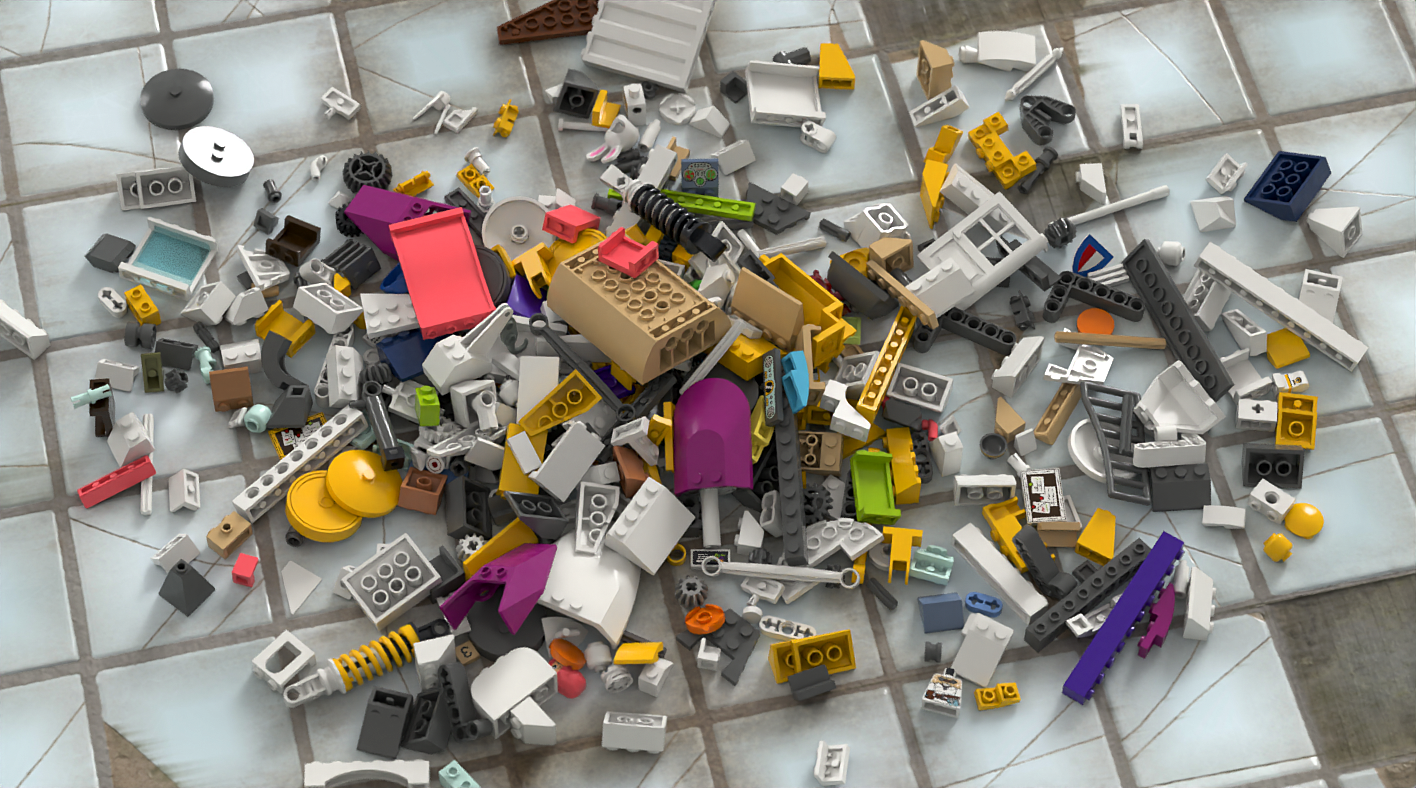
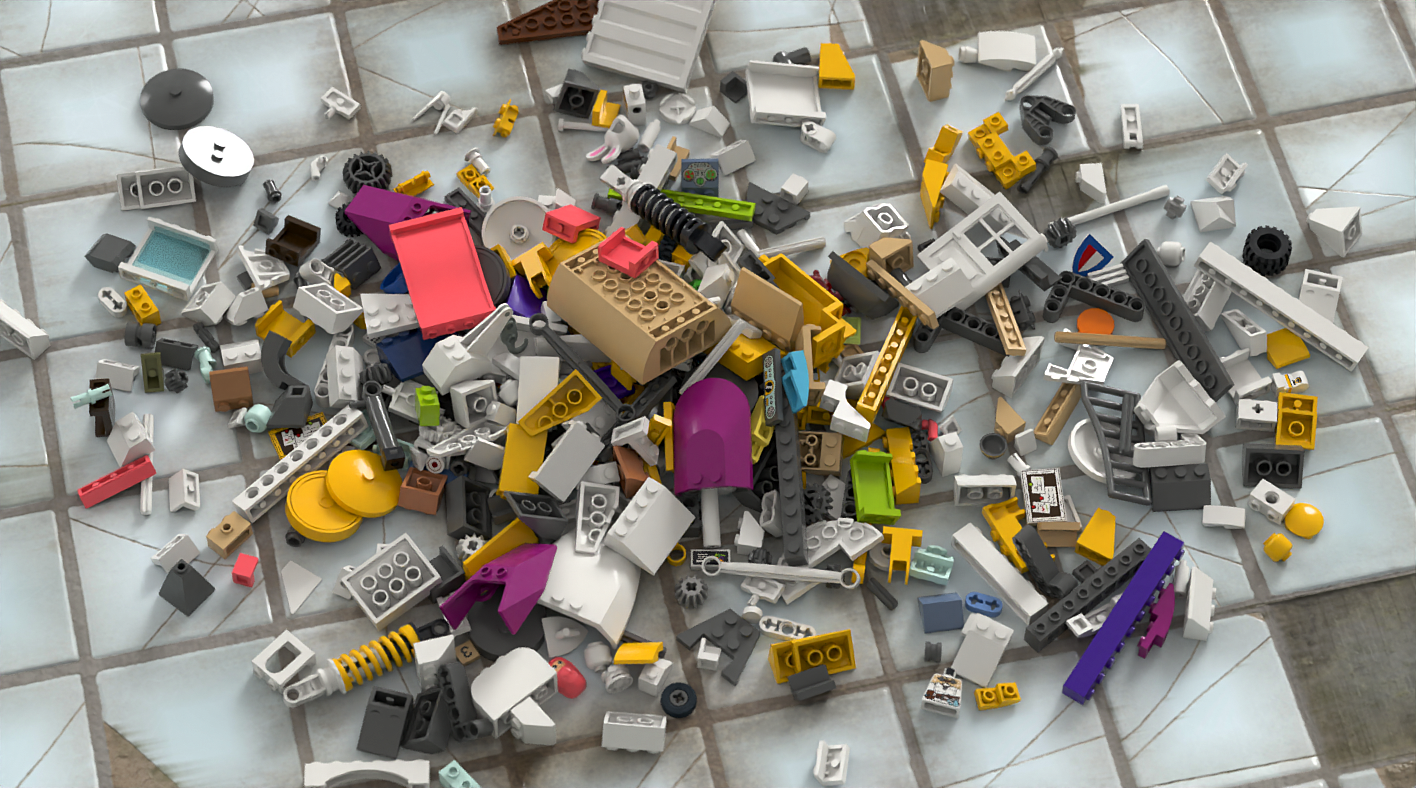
(486, 412): white piece -> none
(524, 452): white tile -> none
(567, 653): orange tile -> none
(684, 707): none -> black bush
(704, 619): orange tile -> none
(834, 230): dark grey piece -> none
(942, 107): white slope -> none
(1005, 321): none -> tan plate
(1175, 207): none -> light grey gear
(1269, 239): none -> black tyre
(1289, 184): dark blue slope -> none

